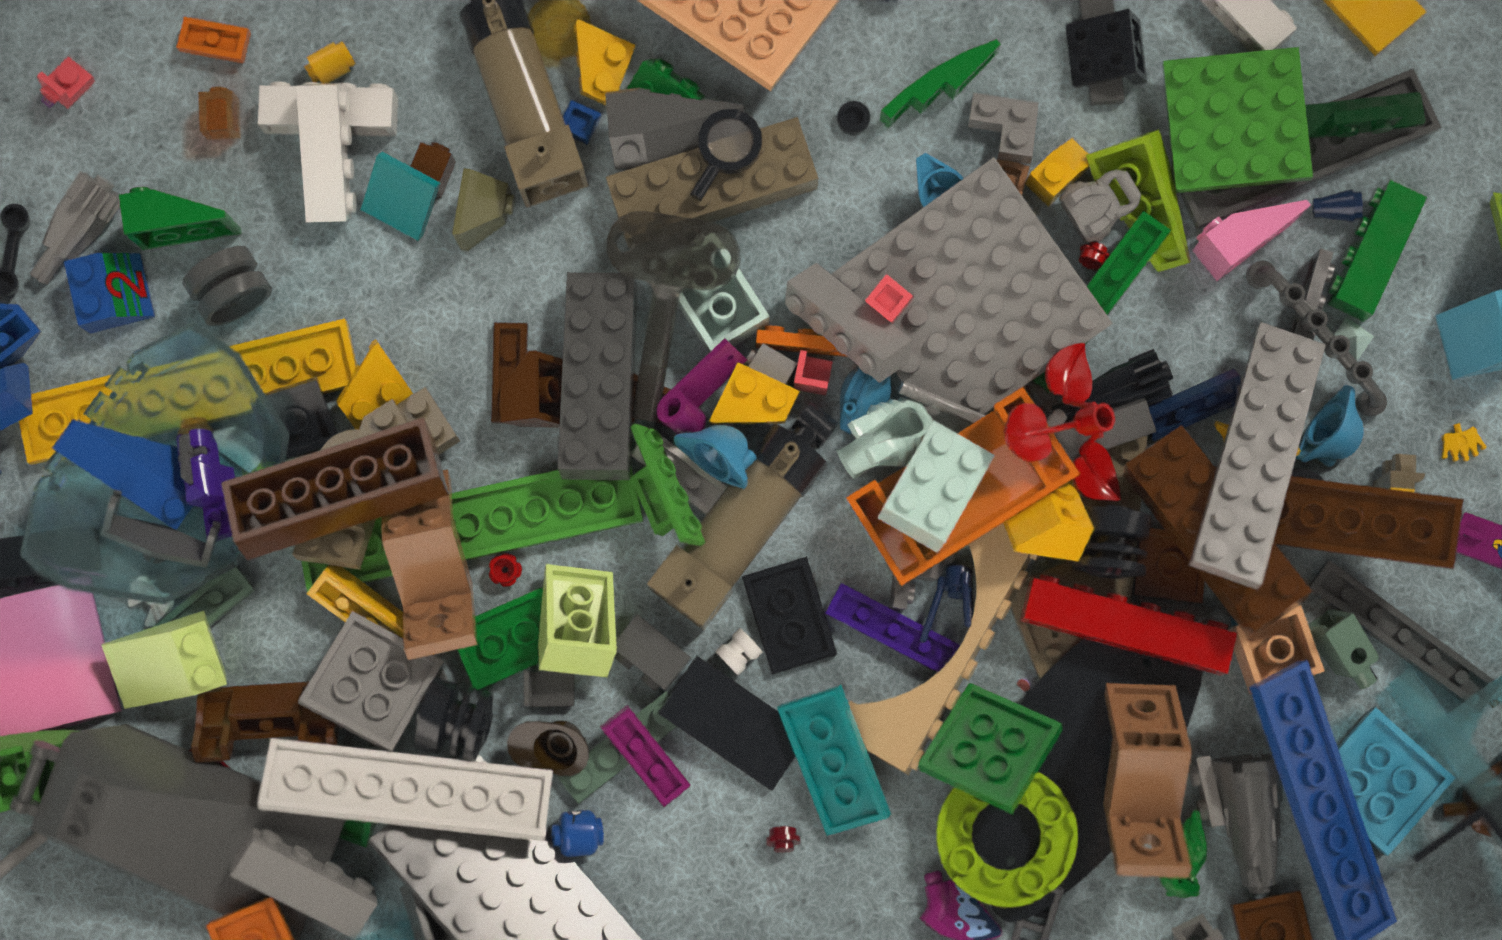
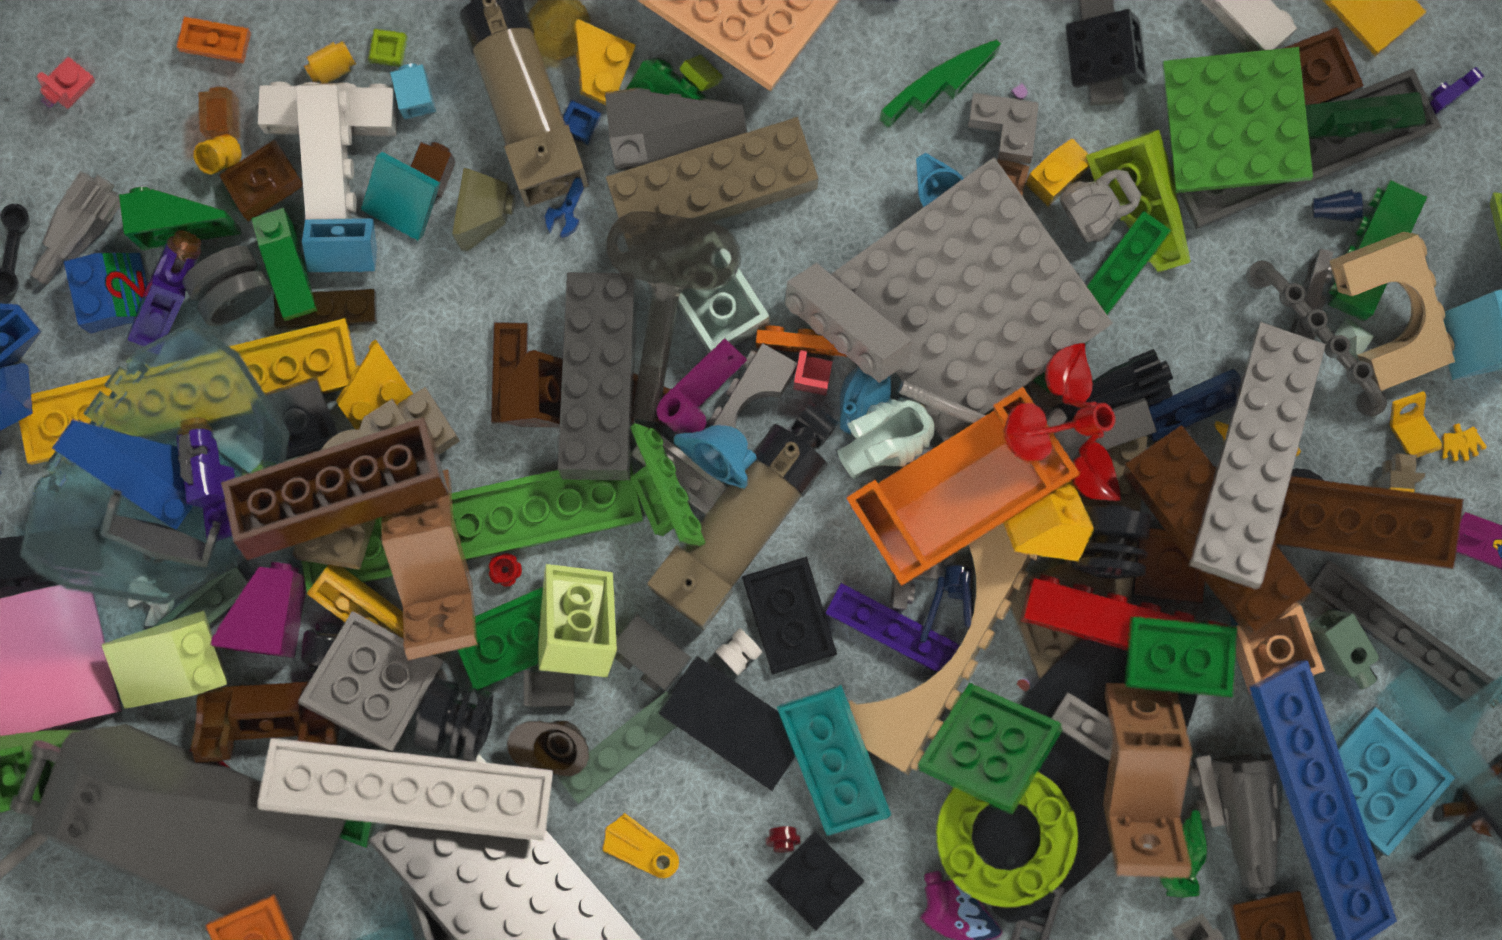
(165, 289): none -> dark purple plate
(217, 154): none -> yellow wheel
(261, 180): none -> reddish brown plate
(265, 613): none -> magenta slope
(284, 263): none -> green slope
(303, 882): light grey brick -> none
(317, 643): none -> black head
(339, 245): none -> dark azure brick
(356, 306): none -> dark brown plate
(387, 48): none -> lime tile
(413, 91): none -> medium azure brick
(566, 209): none -> blue bar
(577, 833): blue head -> none
(638, 847): none -> yellow piece
(645, 755): magenta tile -> none
(701, 72): none -> lime tile
(728, 144): piece -> none
(753, 399): yellow wing -> none
(815, 880): none -> black plate
(853, 118): black tile -> none
(889, 299): coral panel -> none
(936, 486): light aqua brick -> none
(1020, 92): none -> lavender piece
(1085, 725): none -> light grey plate
(1093, 255): red plate -> none
(1181, 657): none -> green tile
(1240, 235): bright pink slope -> none
(1327, 68): none -> reddish brown plate
(1334, 430): dark azure hat -> none
(1412, 427): none -> yellow bracket
(1424, 341): none -> tan arch
(1447, 94): none -> dark purple plate

